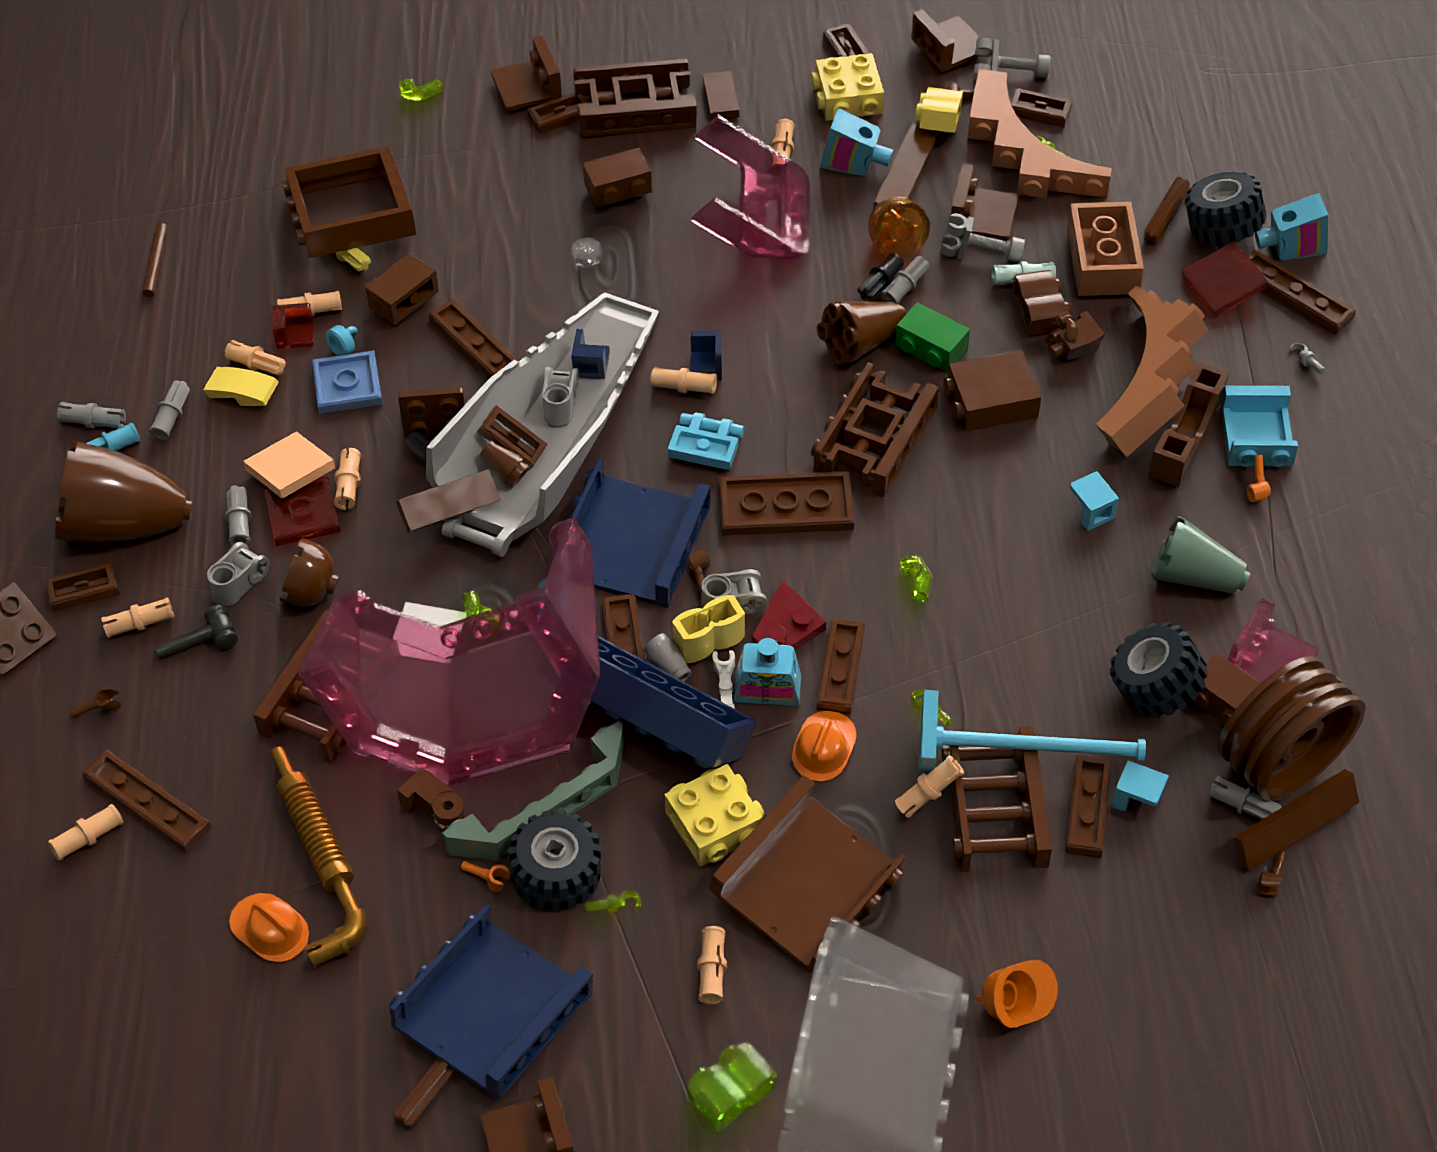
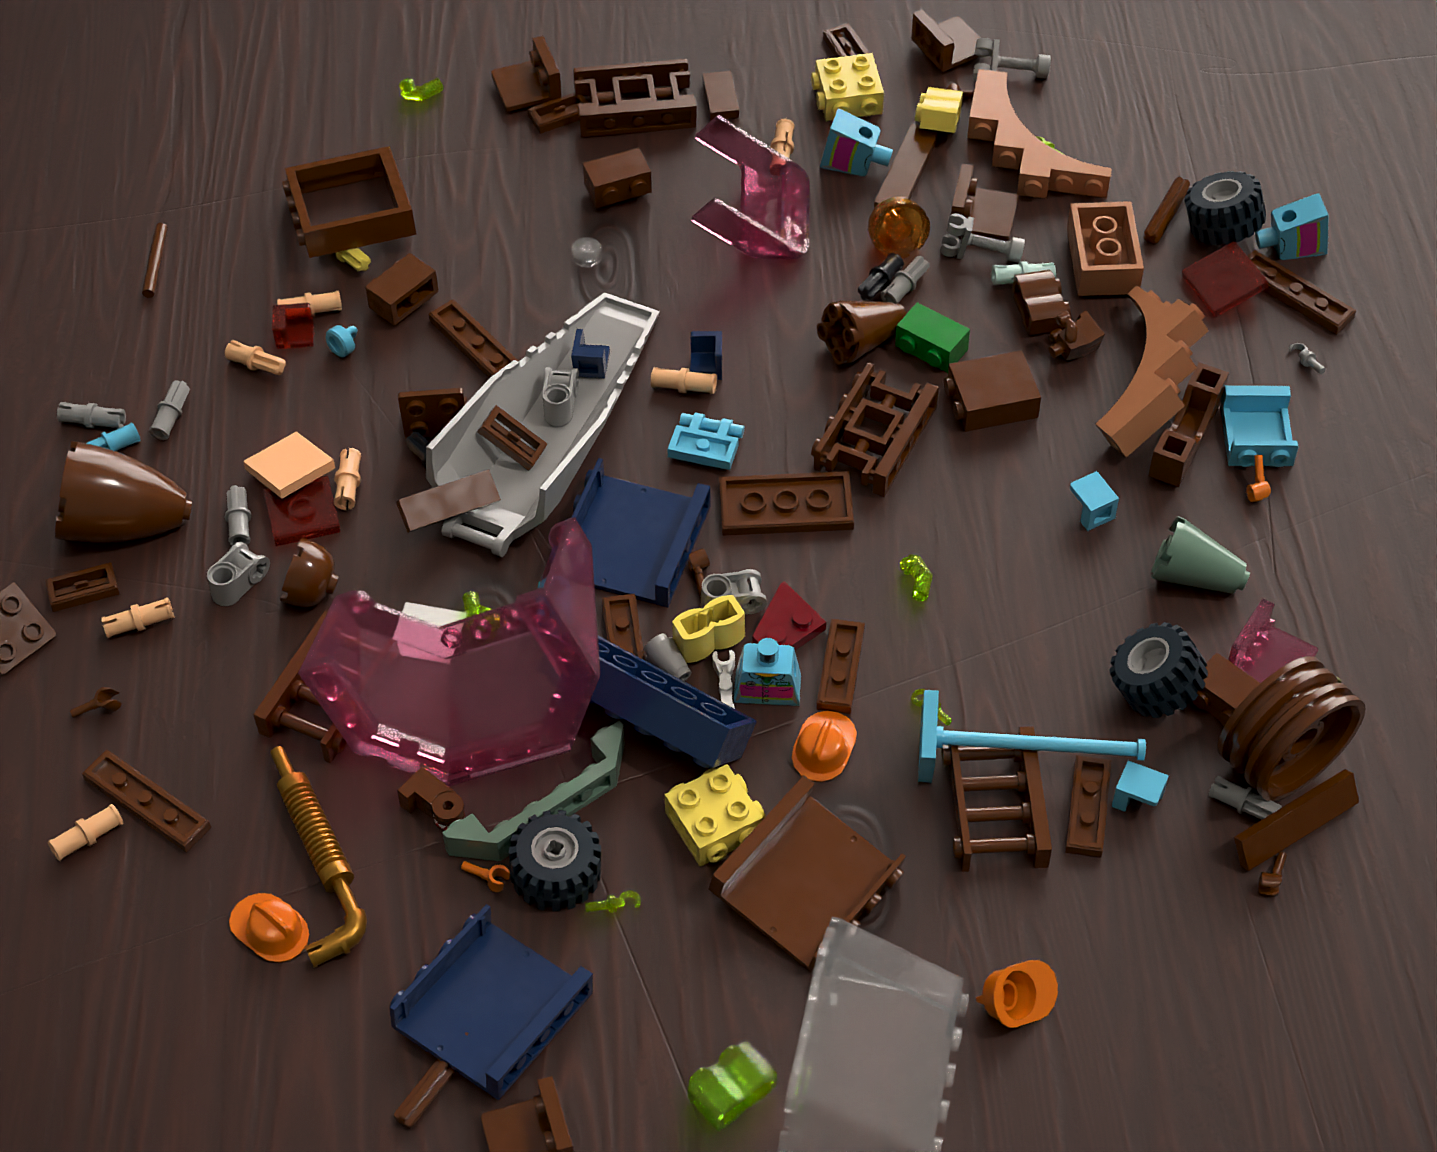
(218, 628): pearl dark grey piece -> none
(244, 385): light yellow slope -> none
(346, 382): medium blue tile -> none
(505, 463): reddish brown cone -> none
(712, 965): light nougat pin -> none
(929, 786): light nougat pin -> none
(1041, 107): reddish brown tile -> none

